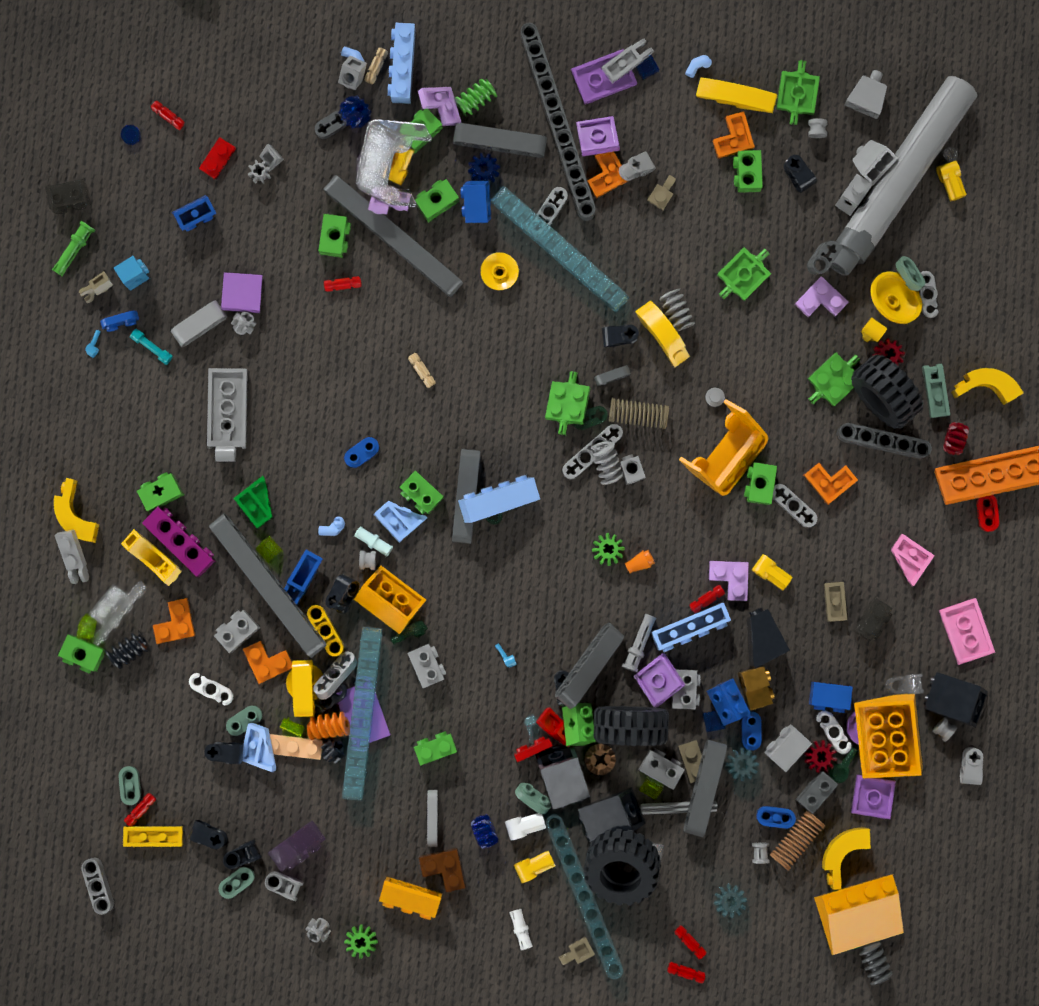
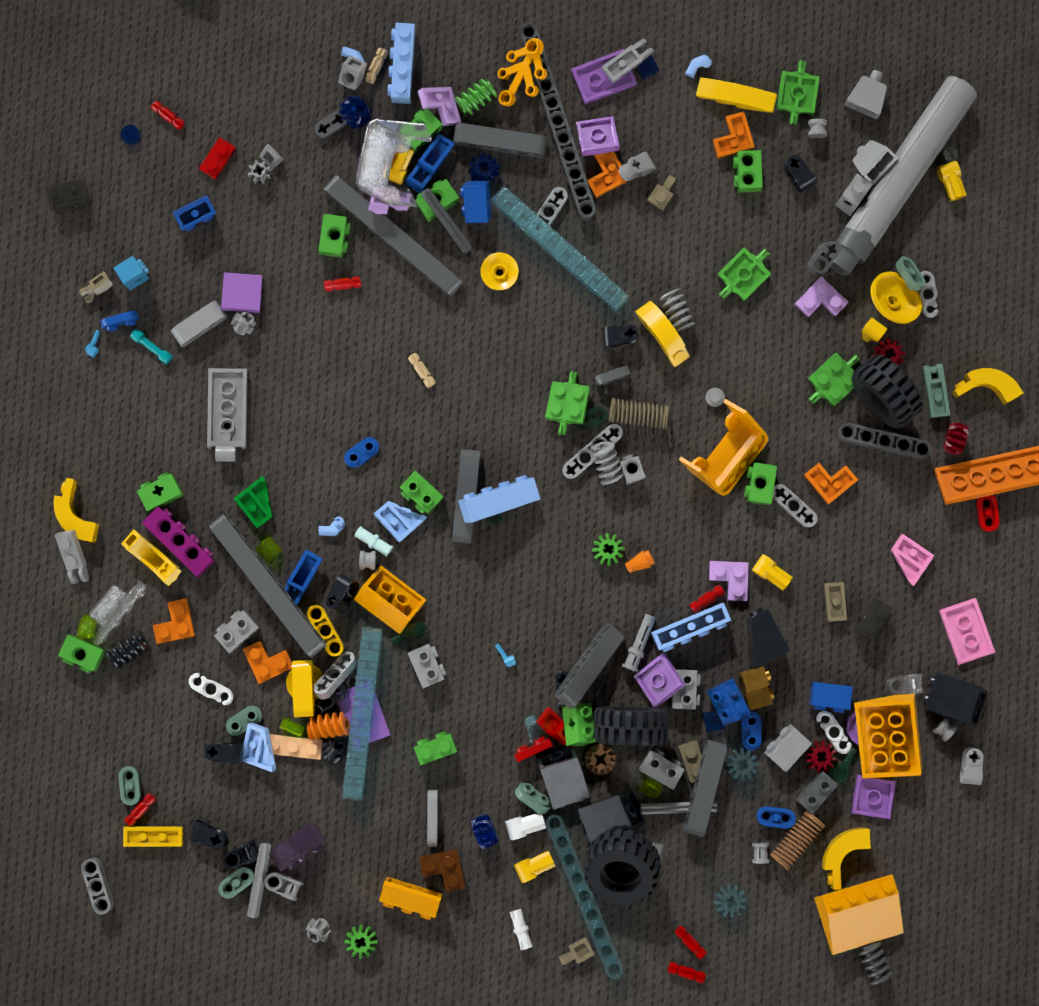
(77, 241): bright green pin -> none
(259, 880): none -> light grey axle
(429, 163): none -> blue slope
(446, 220): none -> dark grey axle
(523, 71): none -> light orange plant

